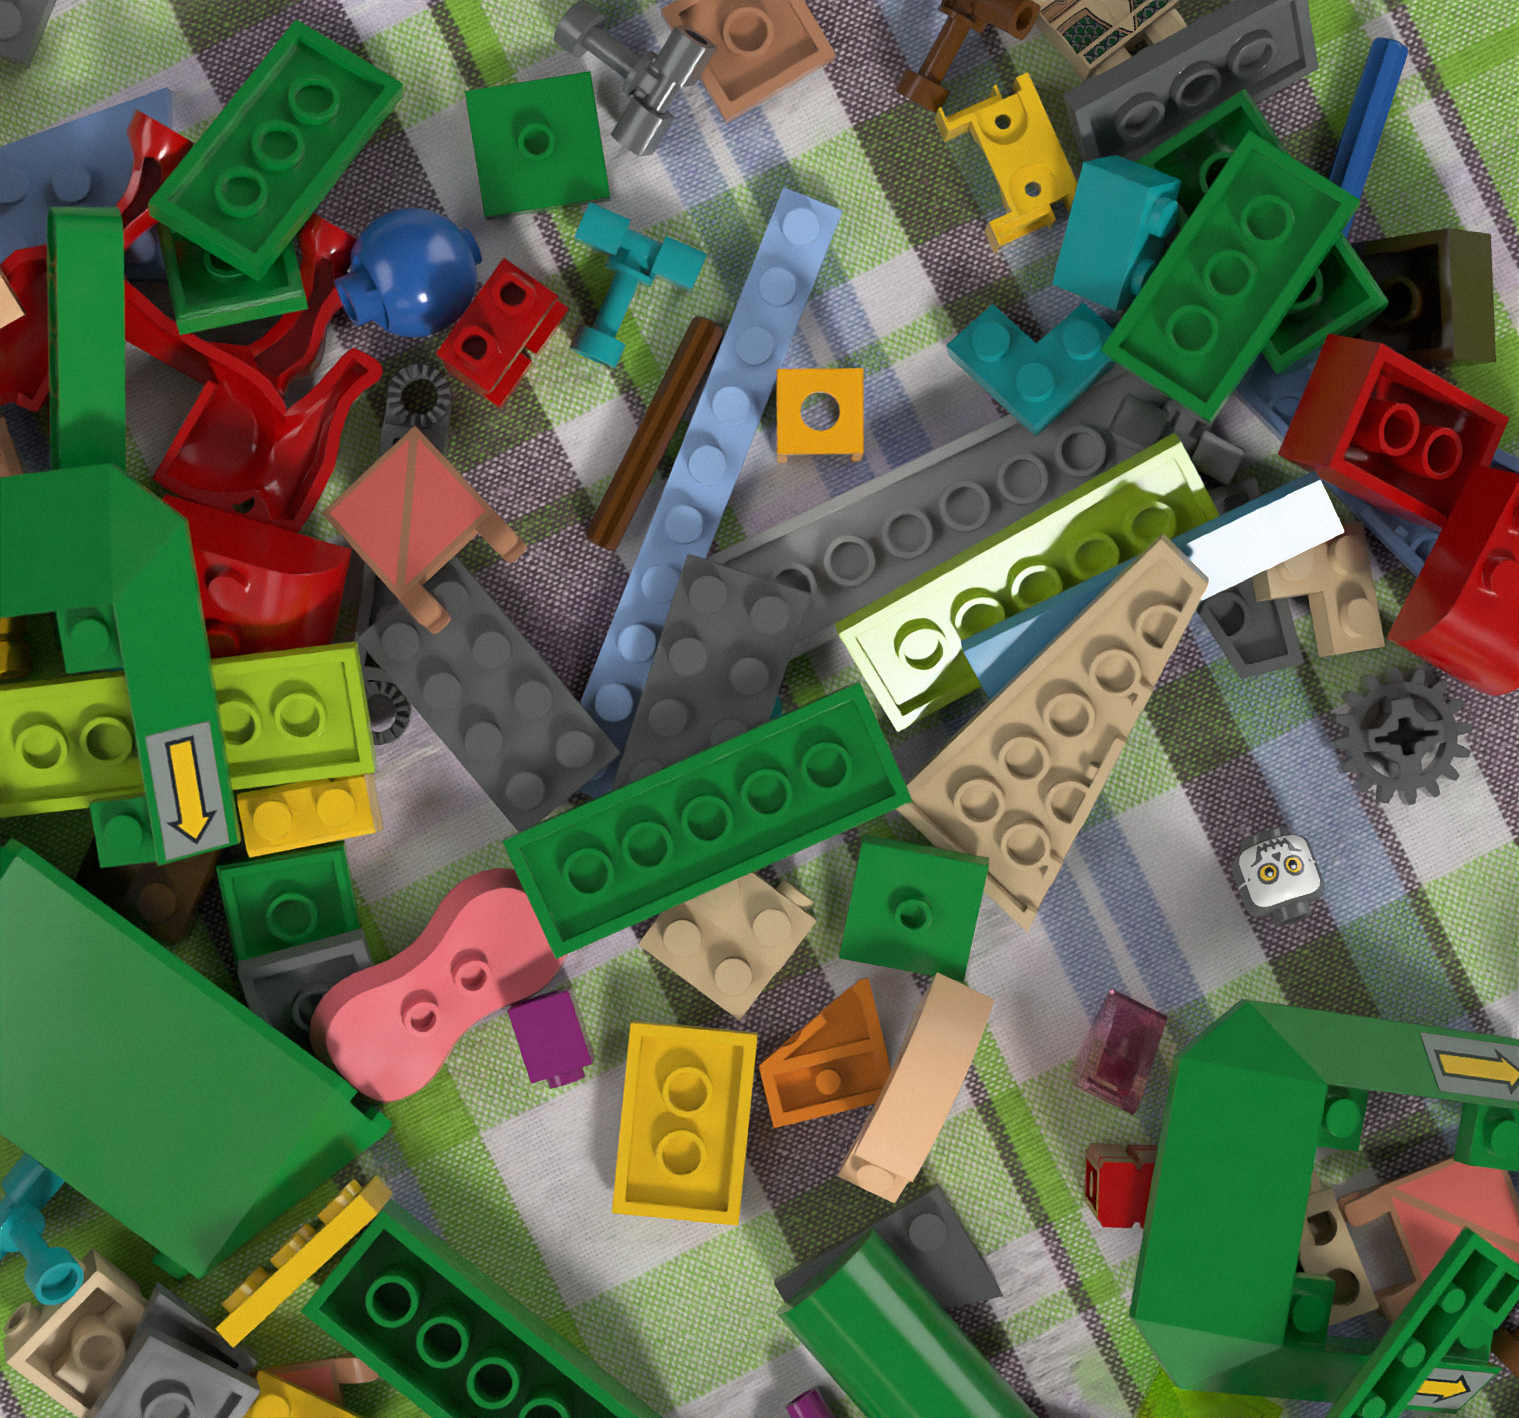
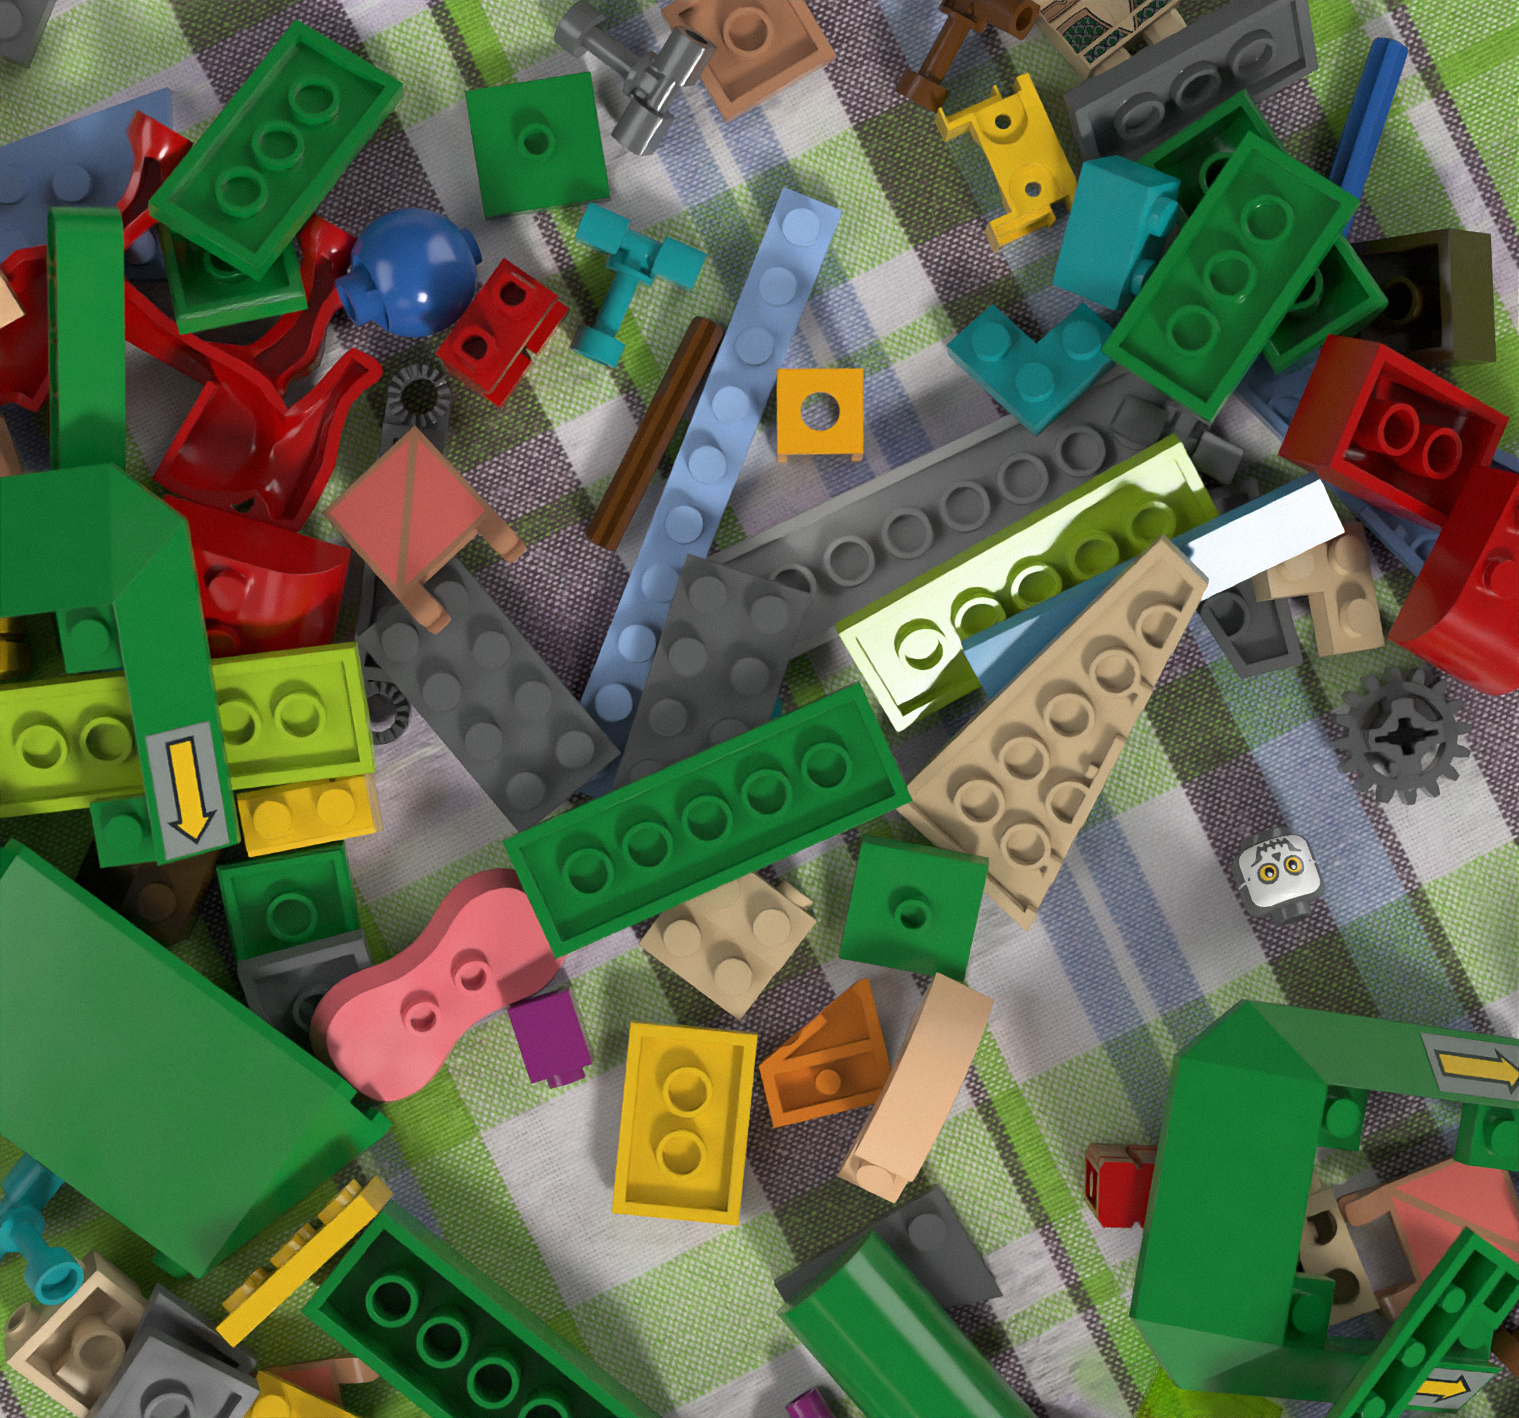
(1118, 1051): clear pink slope -> none

